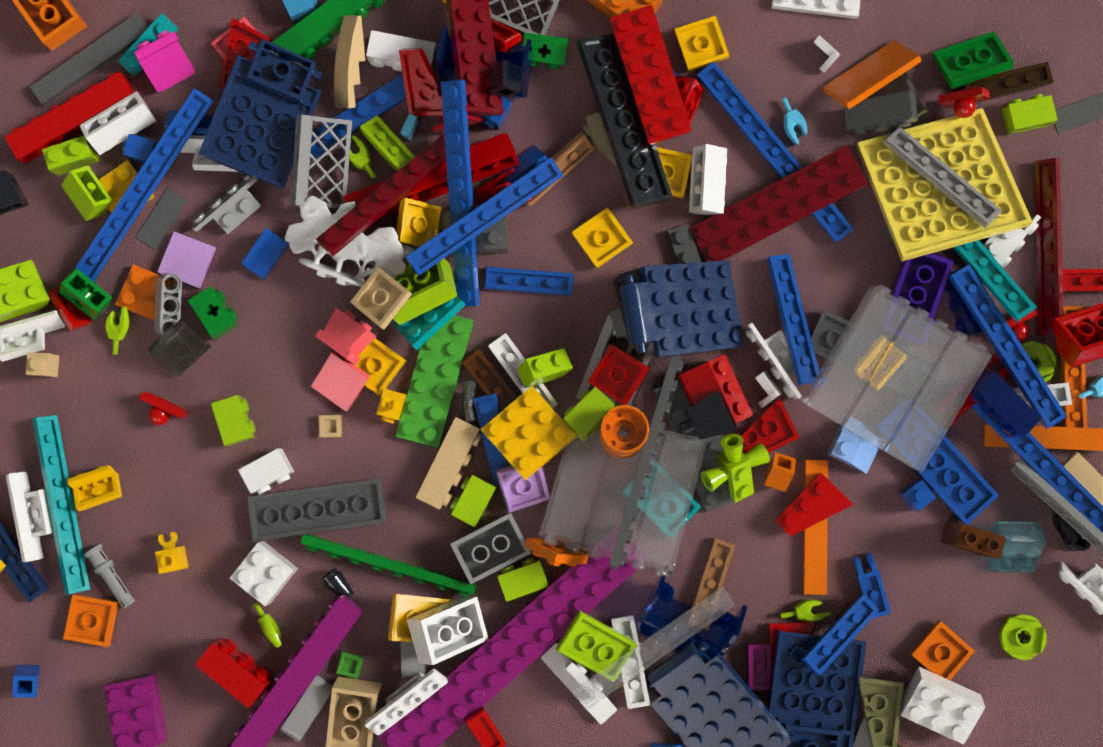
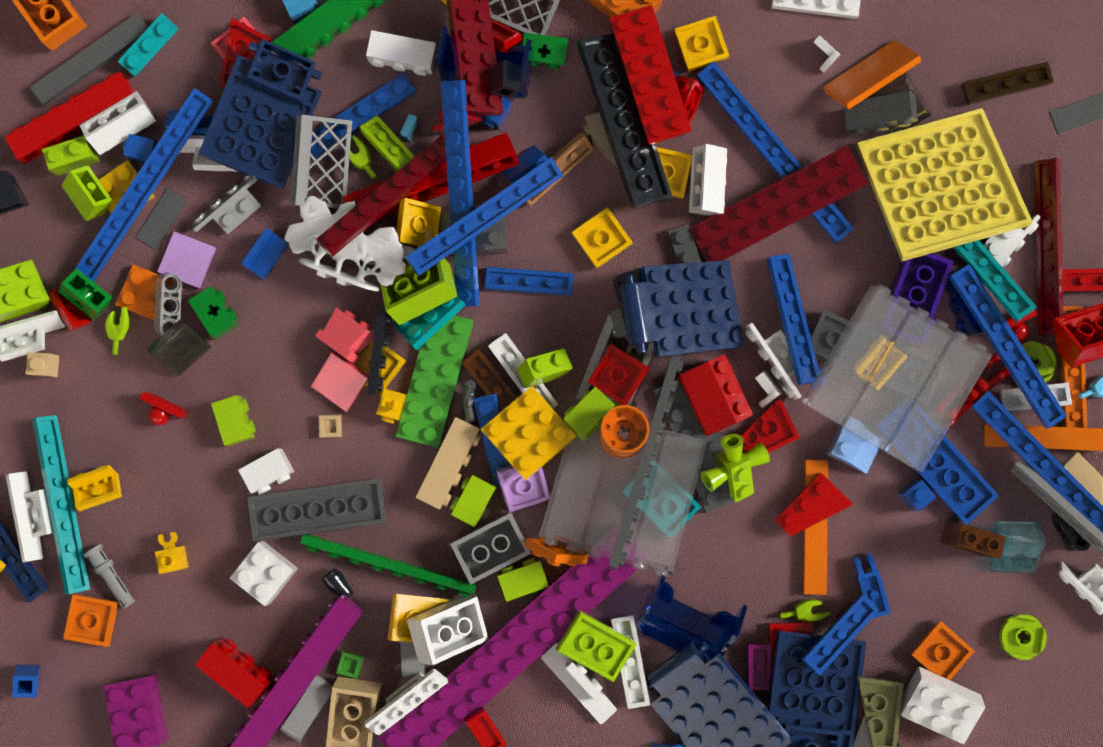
(164, 61): dark pink bracket -> none
(268, 626): lime hand -> none
(348, 54): tan slope -> none
(378, 359): none -> black plate
(381, 298): tan plate -> none
(420, 84): red wing -> none
(489, 188): red plant -> none
(653, 648): clear plate -> none
(709, 417): black torso -> none
(714, 570): medium nougat tile -> none
(780, 472): orange brick -> none
(791, 119): medium azure hand -> none
(942, 177): light grey tile -> none
(964, 100): red tile -> none
(973, 60): green plate -> none
(1004, 405): clear blue brick -> none
(1029, 114): lime brick -> none

